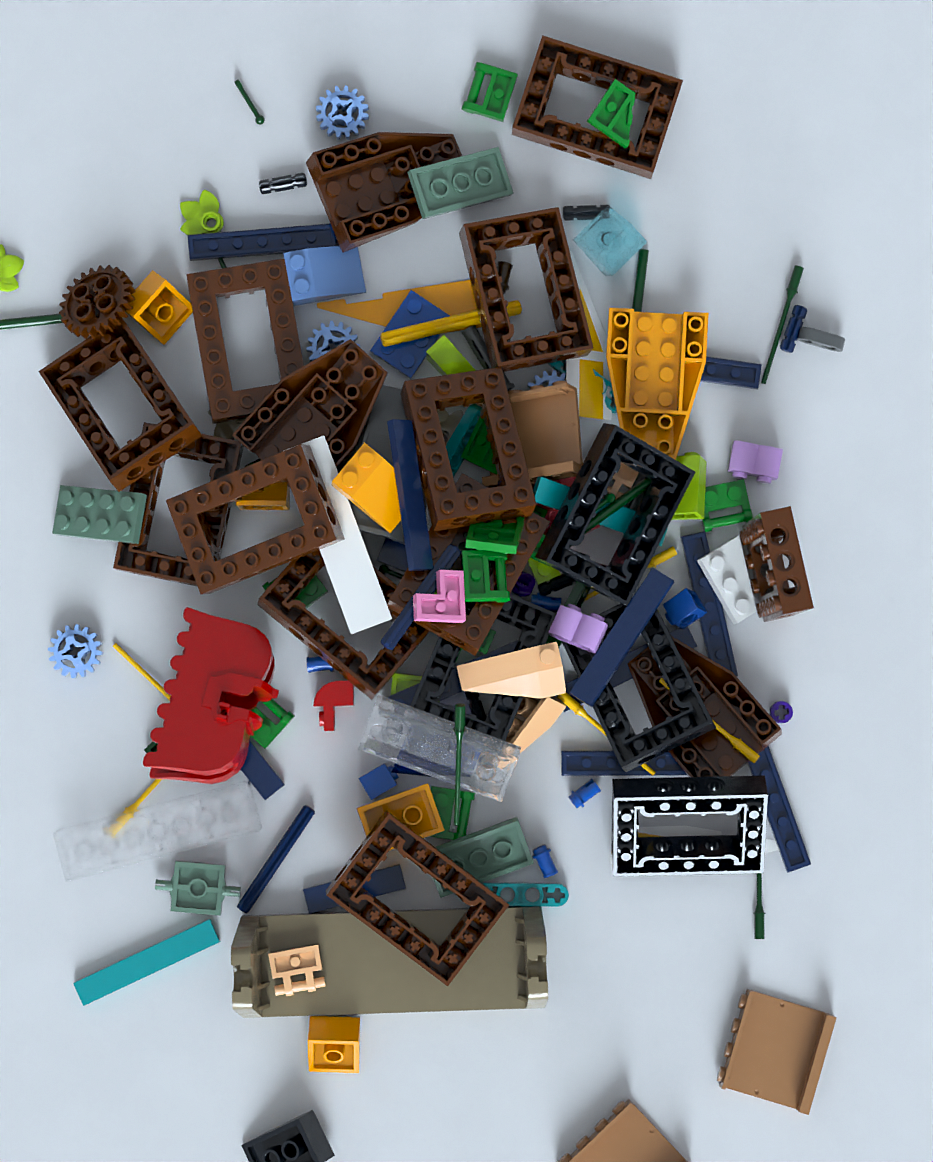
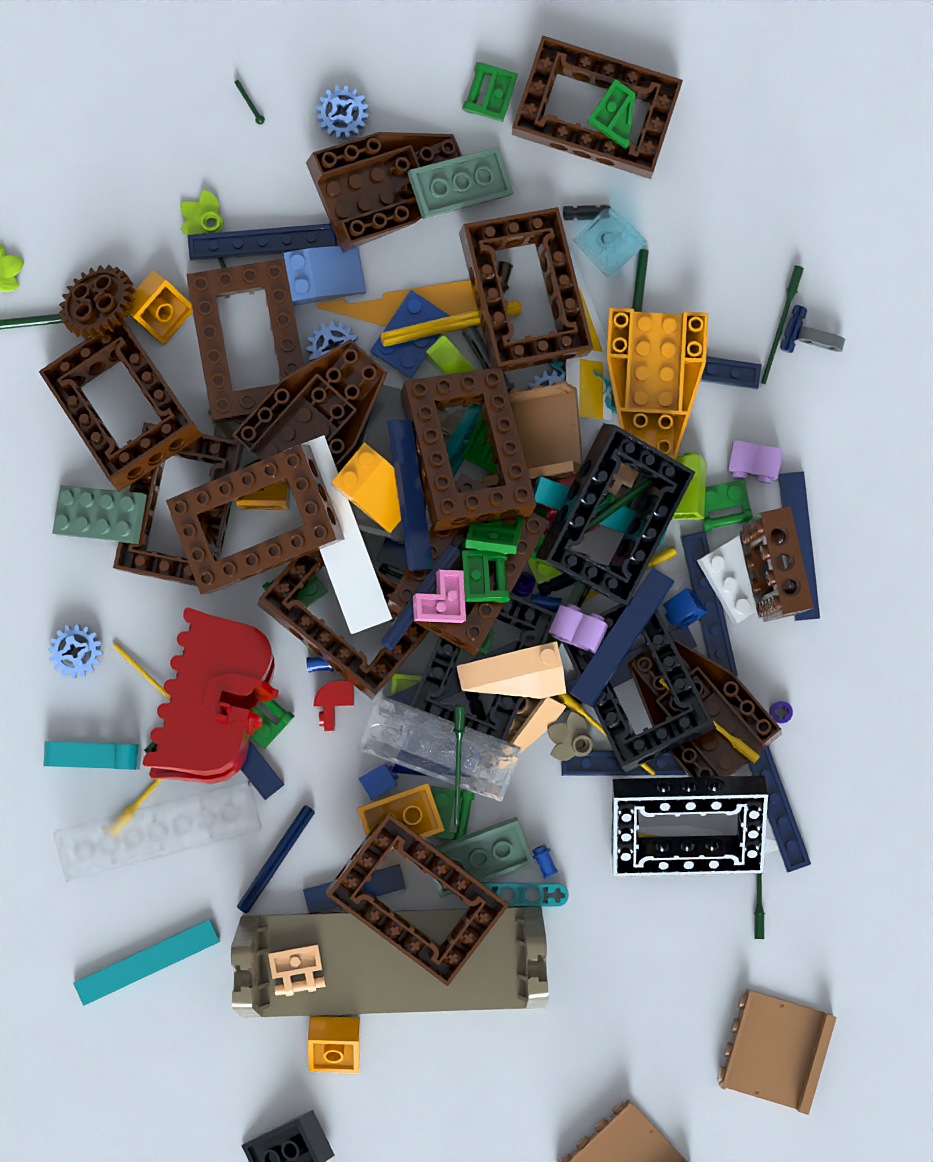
(92, 755): none -> teal beam
(198, 888): sand green plate -> none
(282, 183): black axle -> none
(567, 735): none -> dark tan plate
(584, 793): blue pin -> none
(794, 495): none -> dark blue tile

